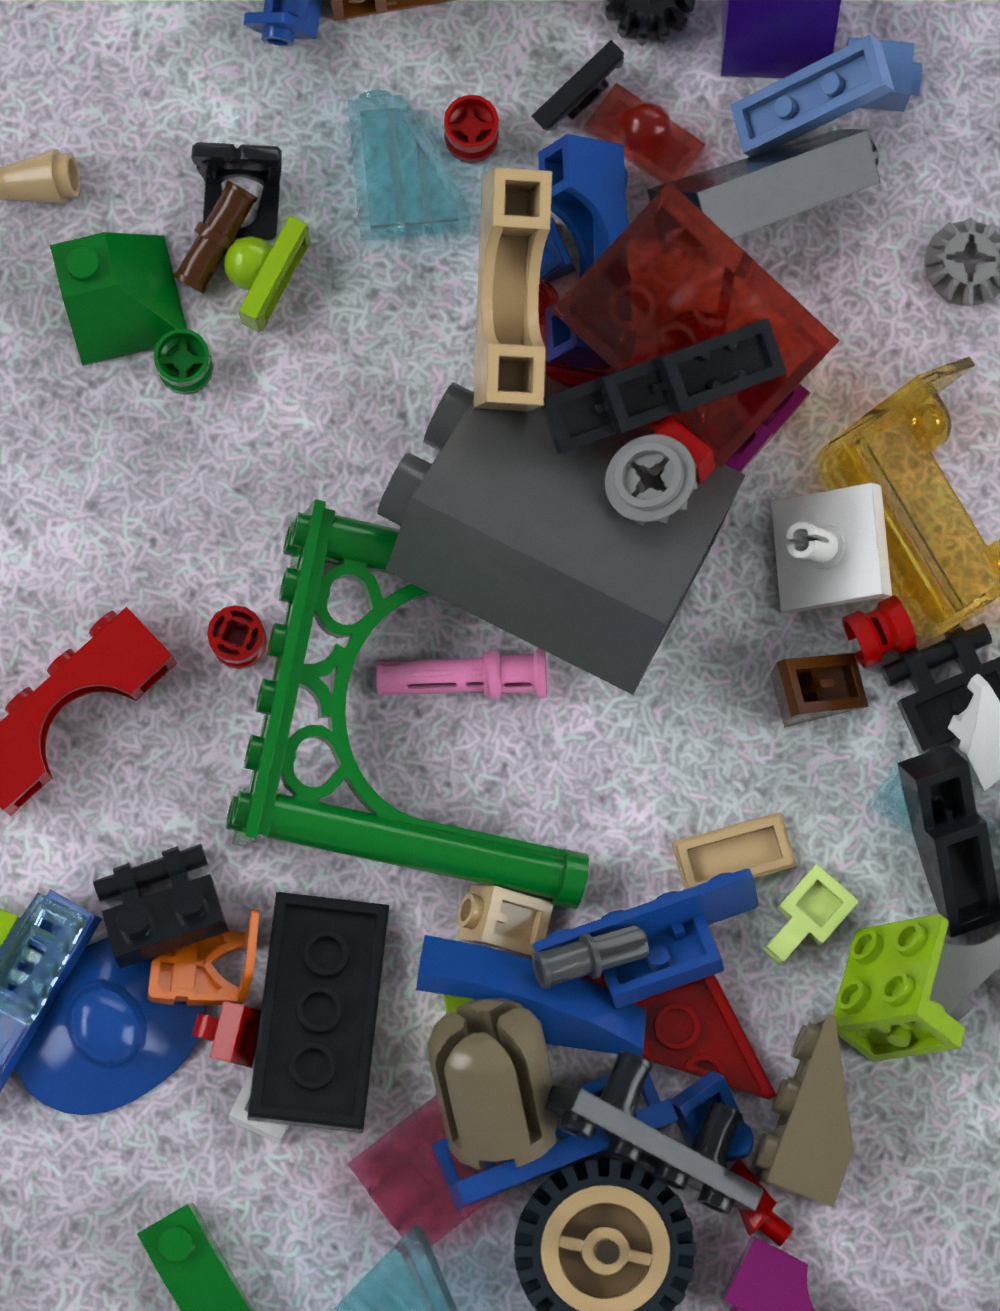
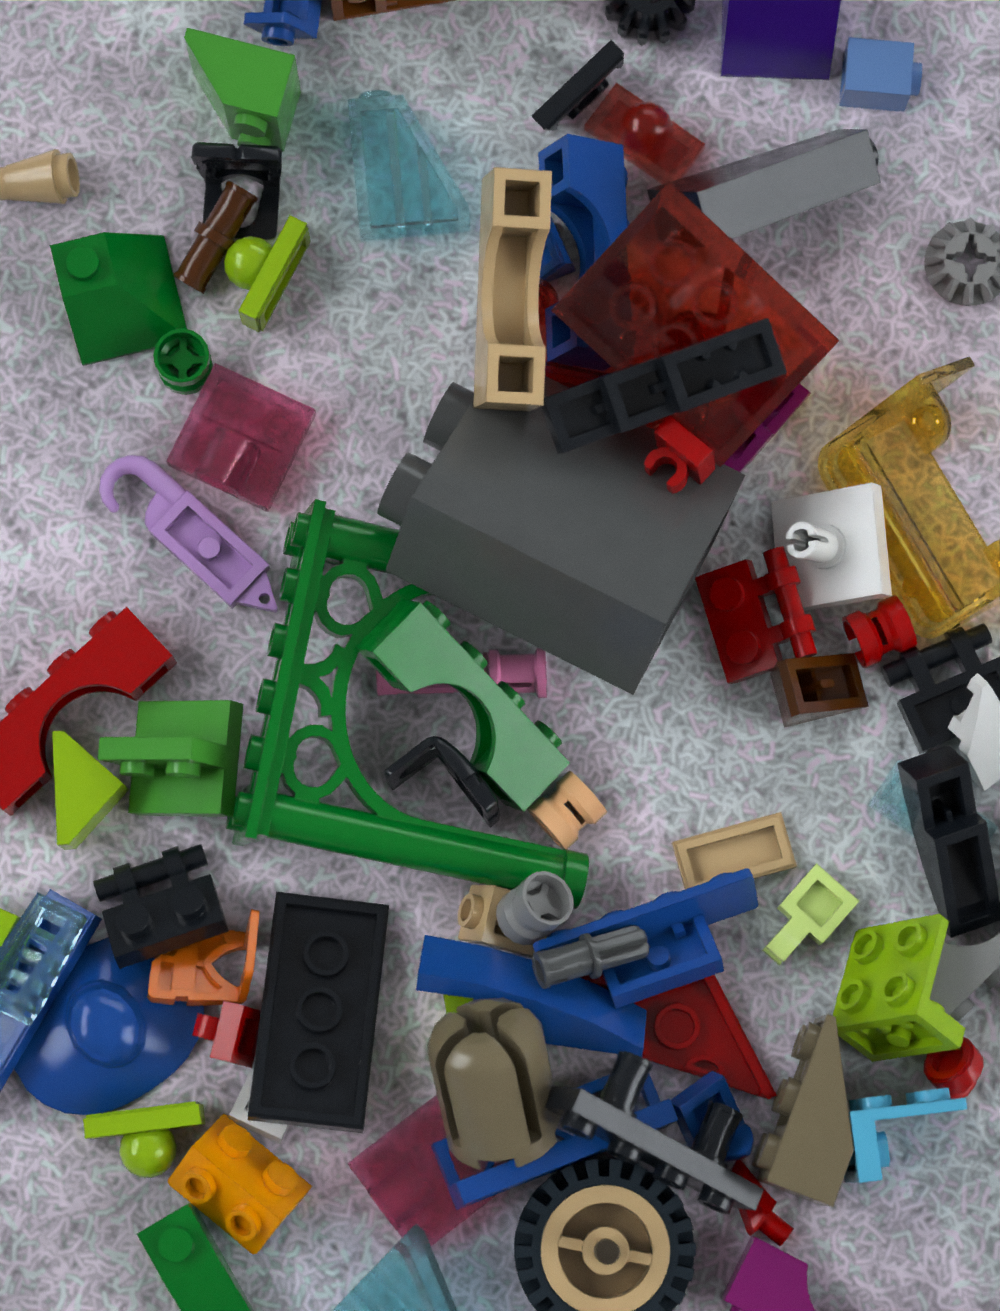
(82, 791): none -> lime slope
(146, 1142): none -> lime tile
(180, 758): none -> bright green bracket
(195, 535): none -> lavender plate
(238, 1183): none -> light orange bracket
(241, 437): none -> clear pink plate
(241, 647): red wheel -> none
(247, 85): none -> bright green slope
(458, 767): none -> black piece
(471, 117): red wheel -> none
(510, 750): none -> green arch
(534, 908): none -> light grey wheel
(558, 819): none -> light nougat wheel
(650, 455): light grey gear -> none
(741, 620): none -> red plate
(812, 96): medium blue plate -> none
(872, 1147): none -> medium azure bracket
(955, 1069): none -> red tile

